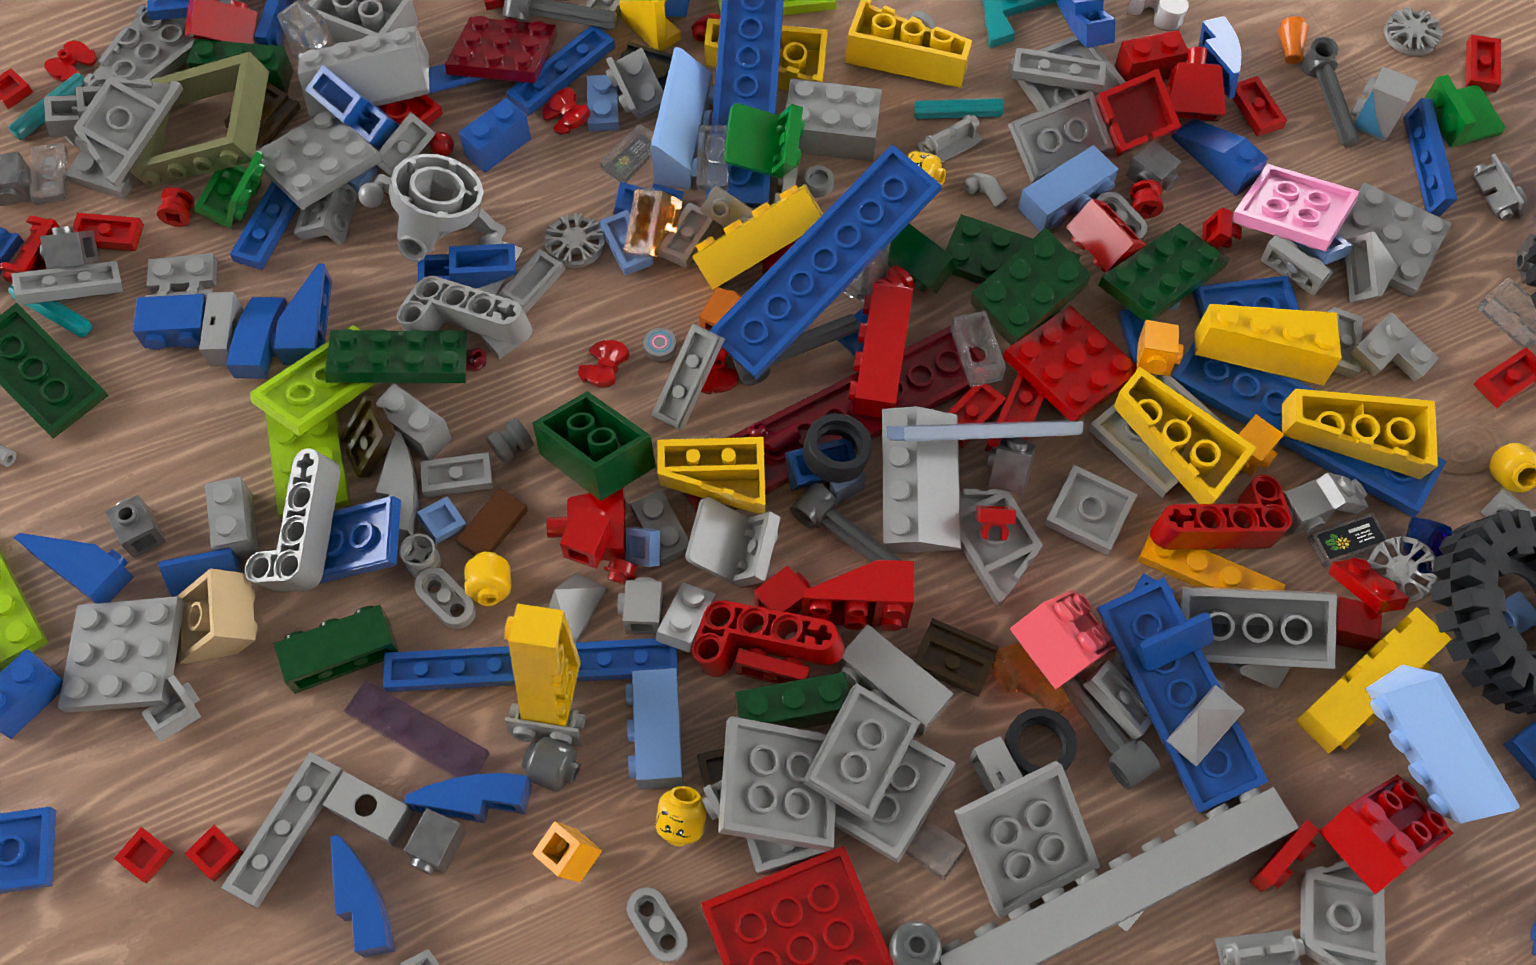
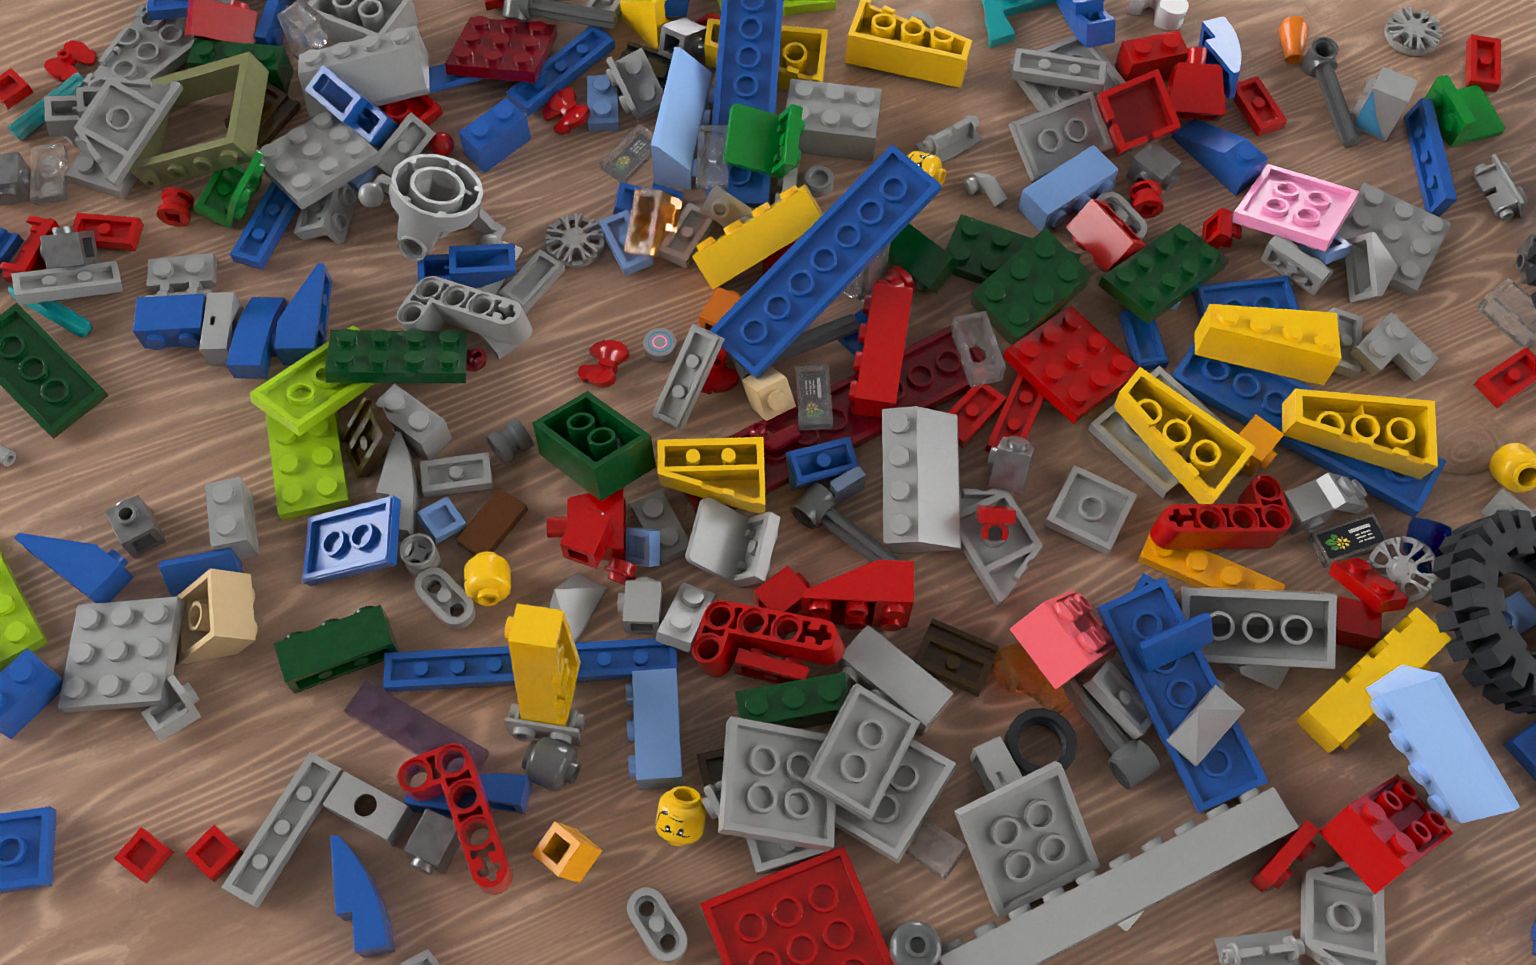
(304, 528): light grey beam -> none
(466, 820): none -> red beam
(682, 34): none -> flat silver brick
(769, 393): none -> tan brick
(813, 397): none -> clear tile
(842, 426): black tyre -> none
(958, 108): teal axle -> none
(984, 430): tile -> none
(1159, 348): light orange brick -> none

